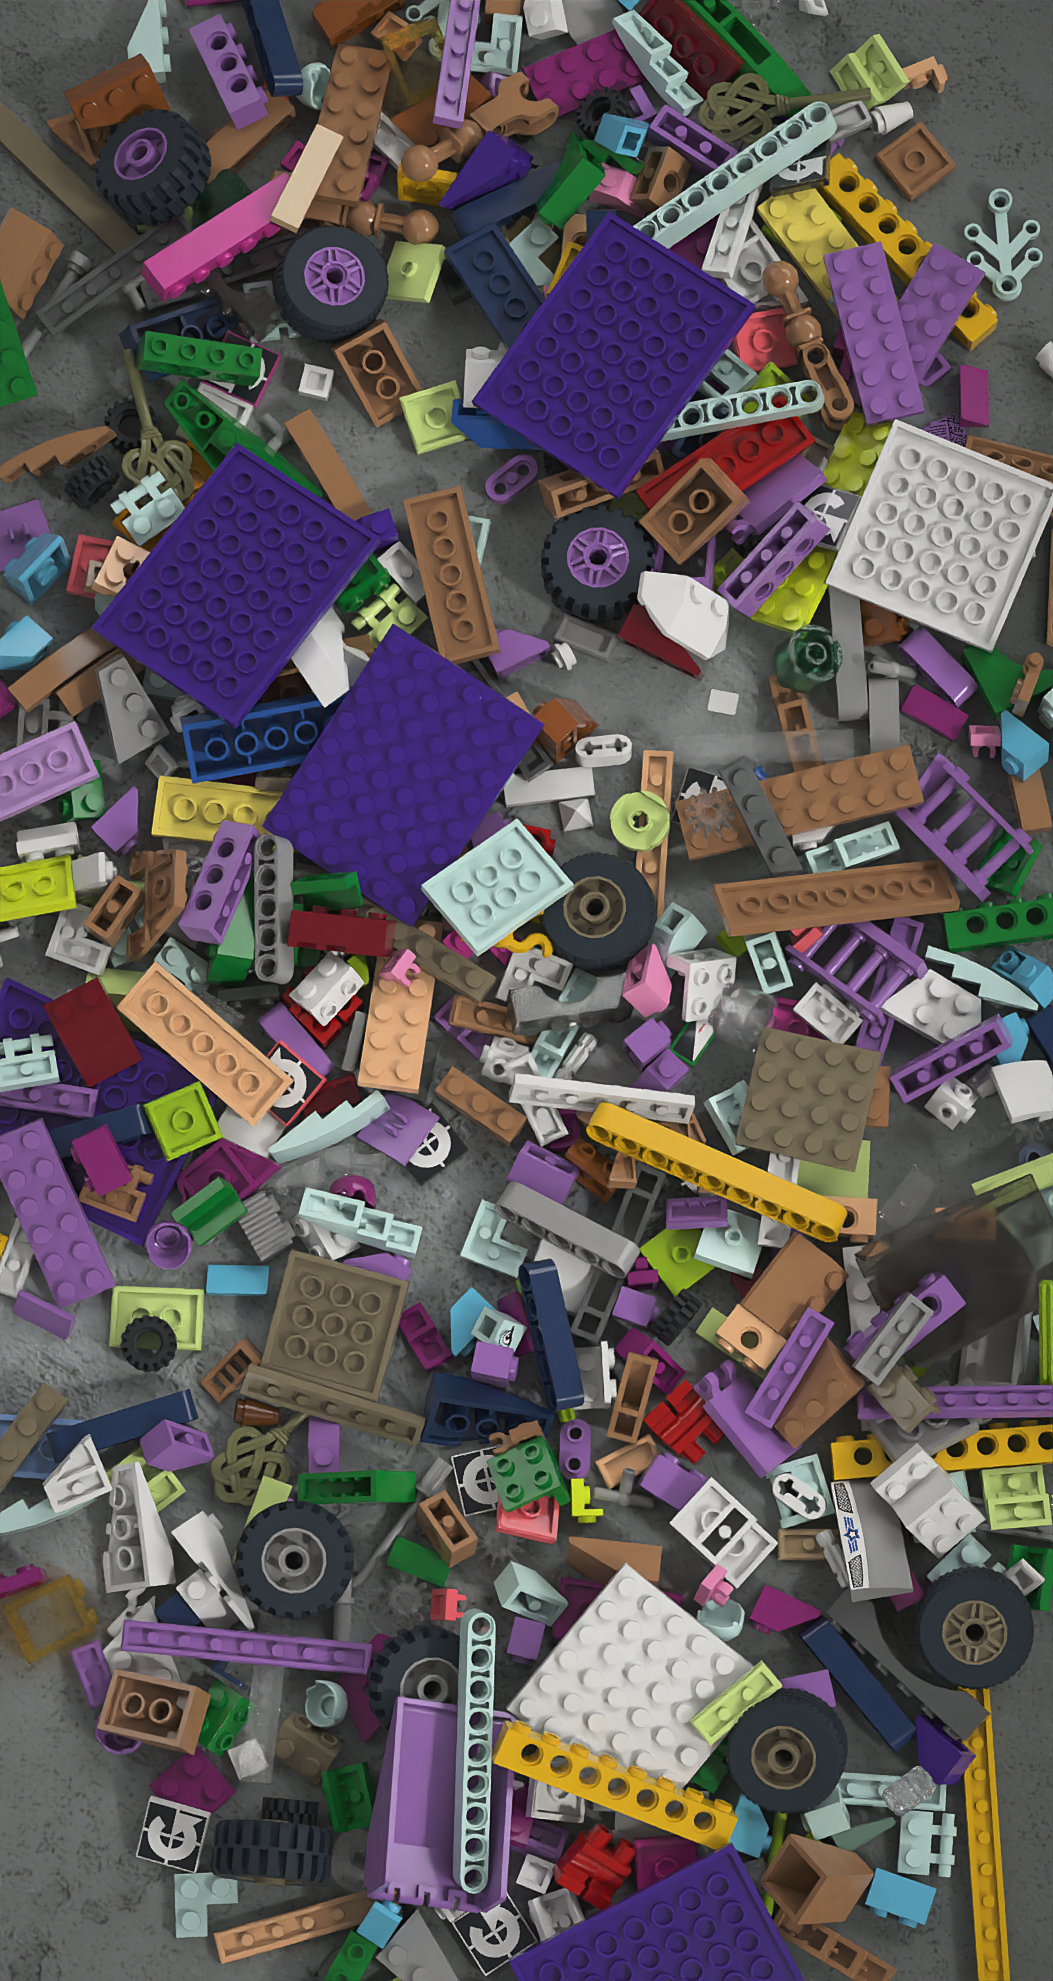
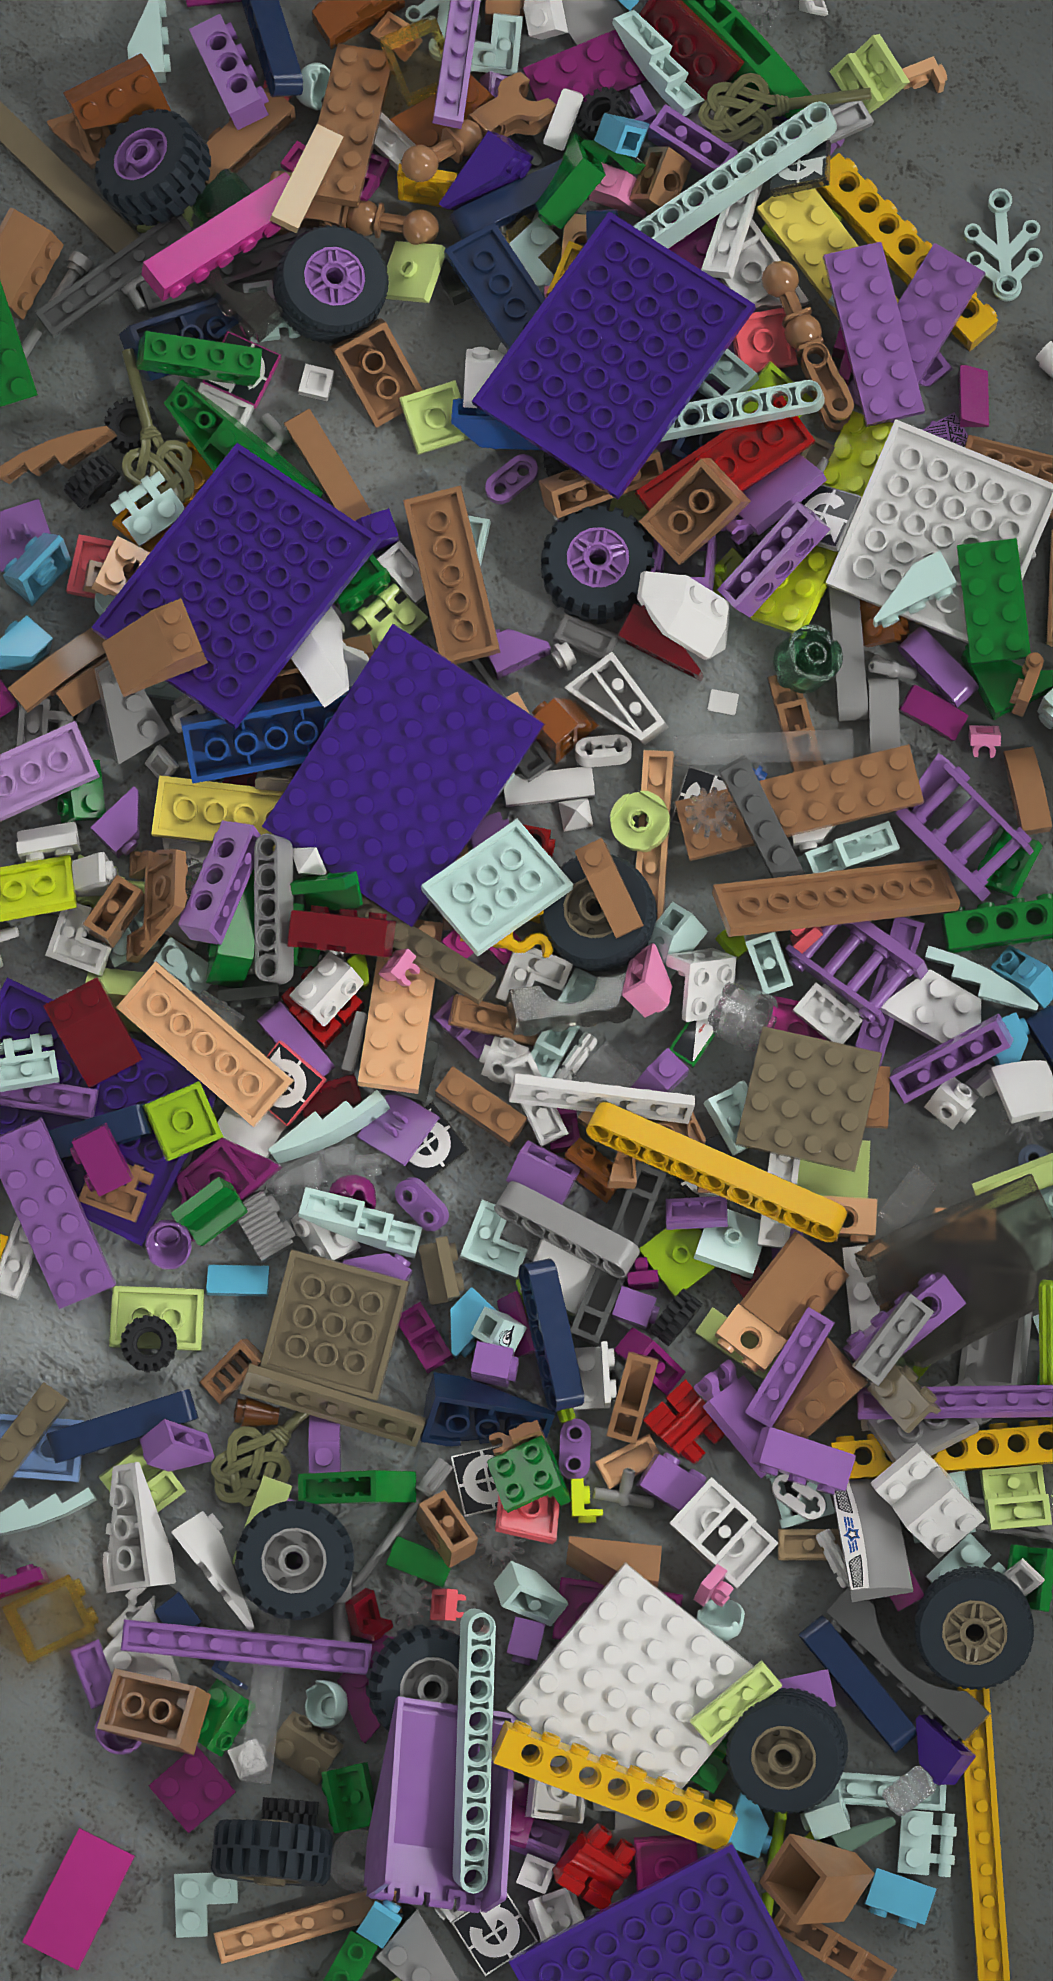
(44, 1314): medium lavender slope -> none
(77, 1477): white wing -> none
(78, 1899): none -> dark pink tile
(154, 648): none -> medium nougat slope
(173, 1834): tile -> none
(207, 1602): white slope -> none
(308, 861): none -> white slope
(365, 1616): none -> dark red bracket
(422, 1201): none -> medium lavender plate
(439, 1272): none -> dark tan bracket
(563, 119): none -> white slope
(609, 887): none -> medium nougat slope
(618, 698): none -> white wedge
(647, 1043): medium lavender brick -> none
(779, 1611): magenta slope -> none
(803, 1460): none -> medium lavender brick
(890, 116): white cone -> none
(915, 161): medium nougat tile -> none
(922, 582): none -> light aqua slope
(993, 601): none -> green plate
(1021, 748): medium azure slope -> none

